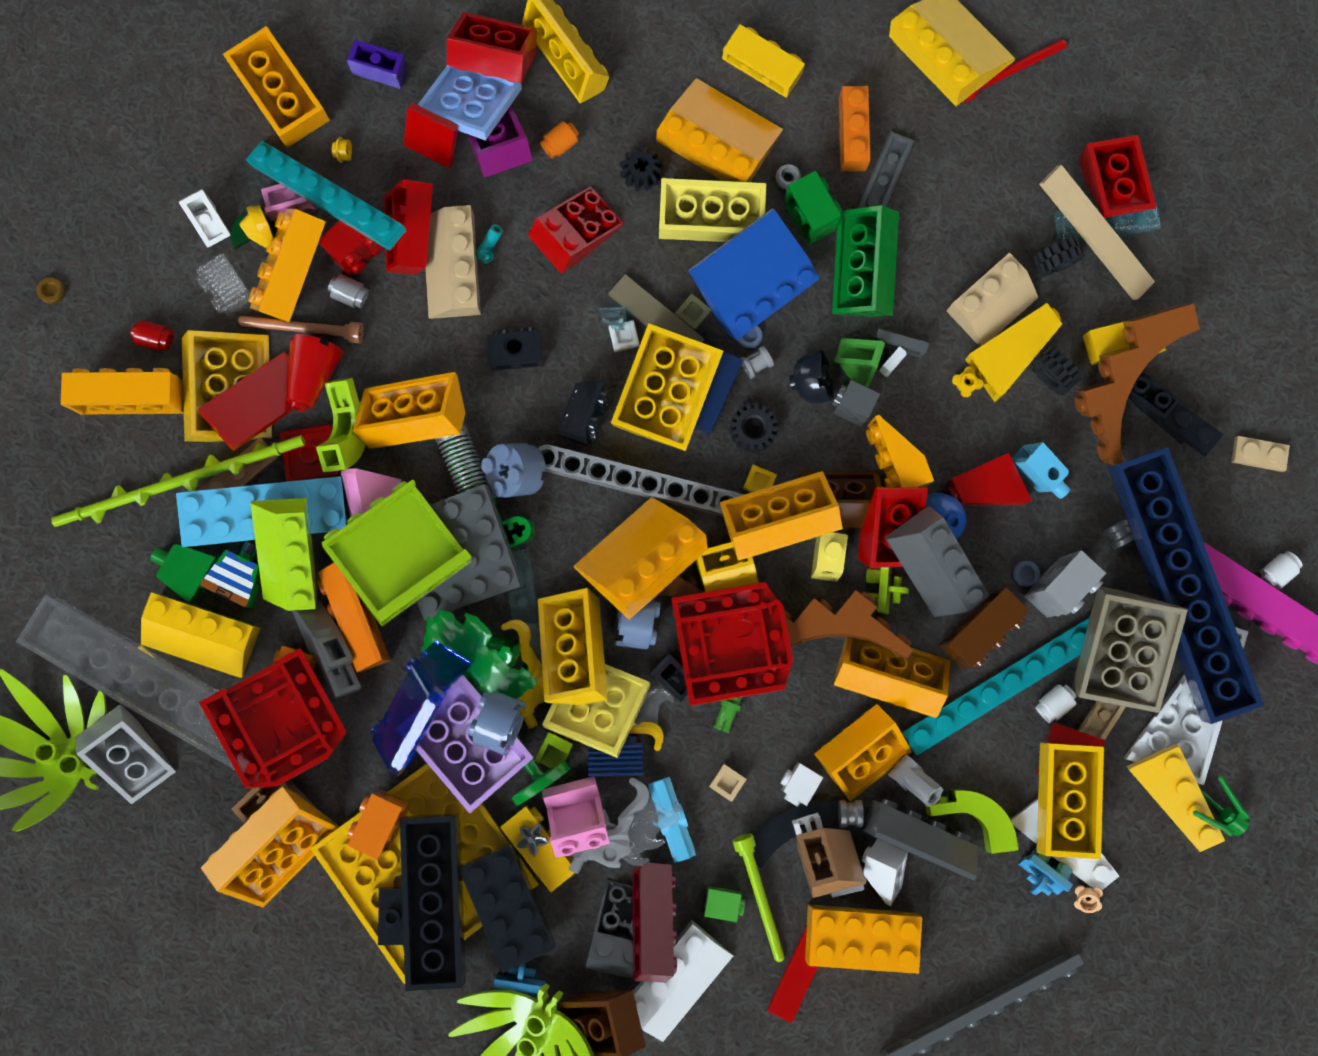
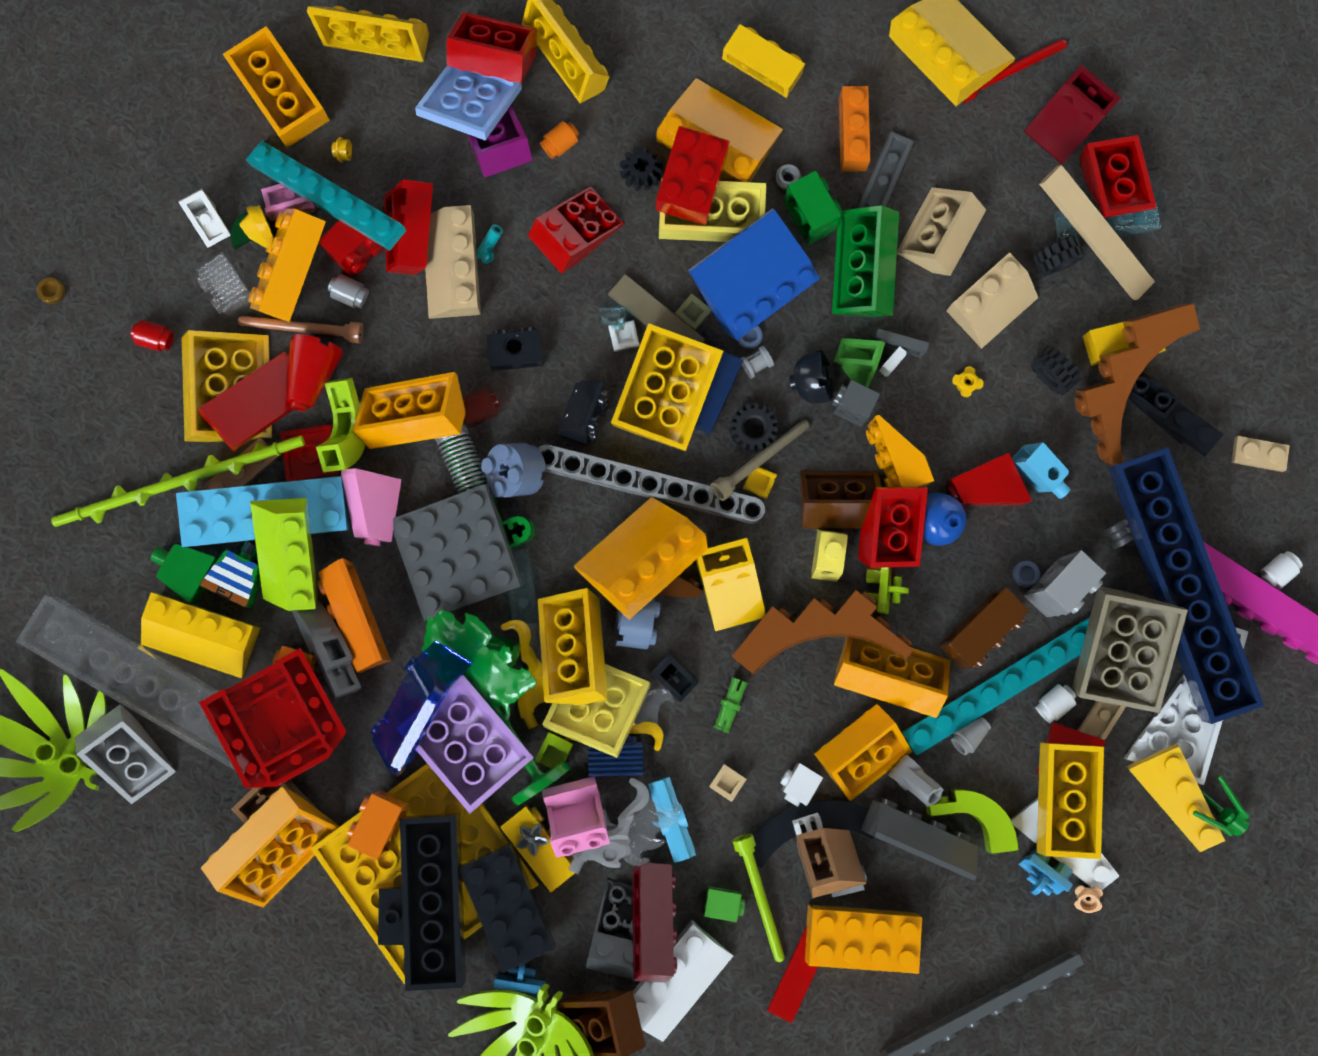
(122, 391): light orange brick -> none
(370, 32): none -> yellow slope
(377, 64): dark purple brick -> none
(395, 552): lime panel -> none
(430, 135): red tile -> none
(480, 406): none -> clear red brick
(497, 722): sand blue brick -> none
(692, 175): none -> red brick
(724, 486): none -> dark tan piece
(732, 643): red wedge -> none
(781, 515): light orange slope -> none
(850, 813): flat silver wheel -> none
(885, 869): white slope -> none
(937, 564): dark grey slope -> none
(942, 230): none -> tan slope
(970, 736): none -> light grey cone
(1010, 352): yellow slope -> none
(1072, 114): none -> dark red slope

